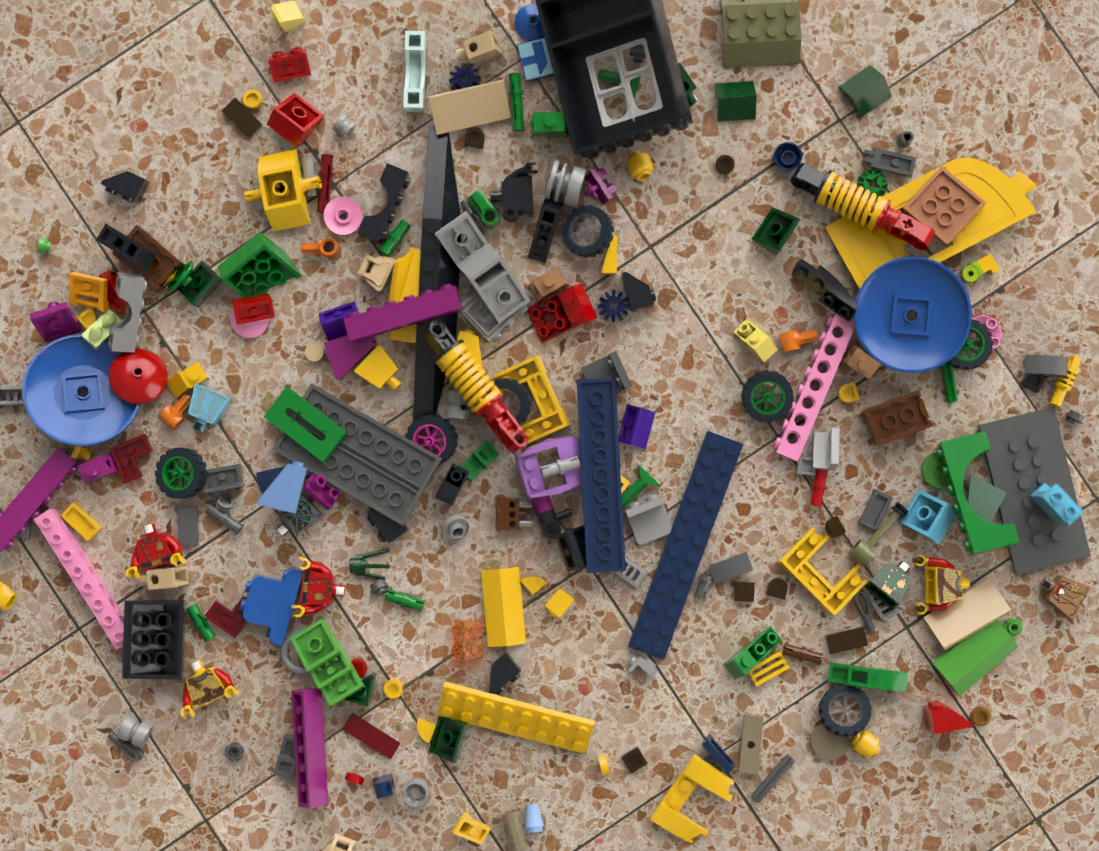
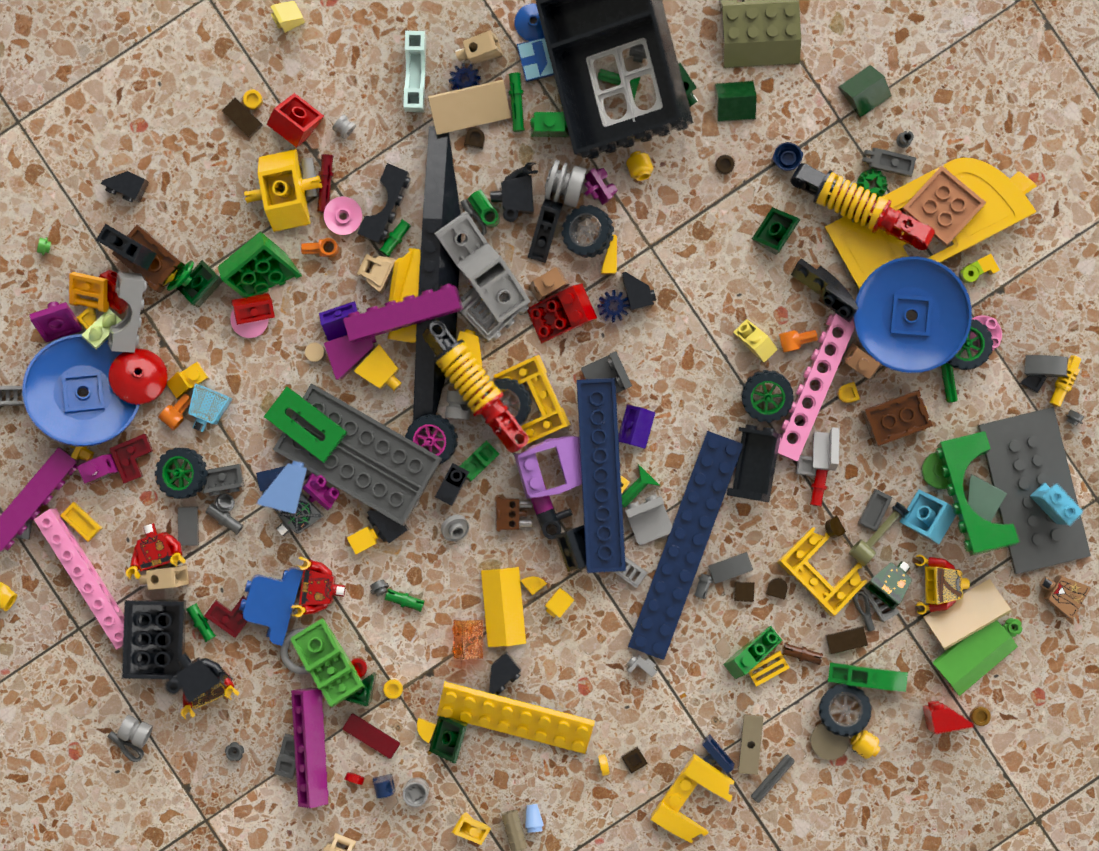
(196, 677): none -> black torso
(289, 64): red bracket -> none
(358, 565): dark green plant -> none
(363, 539): none -> yellow brick
(559, 467): light grey pin -> none
(756, 464): none -> black panel

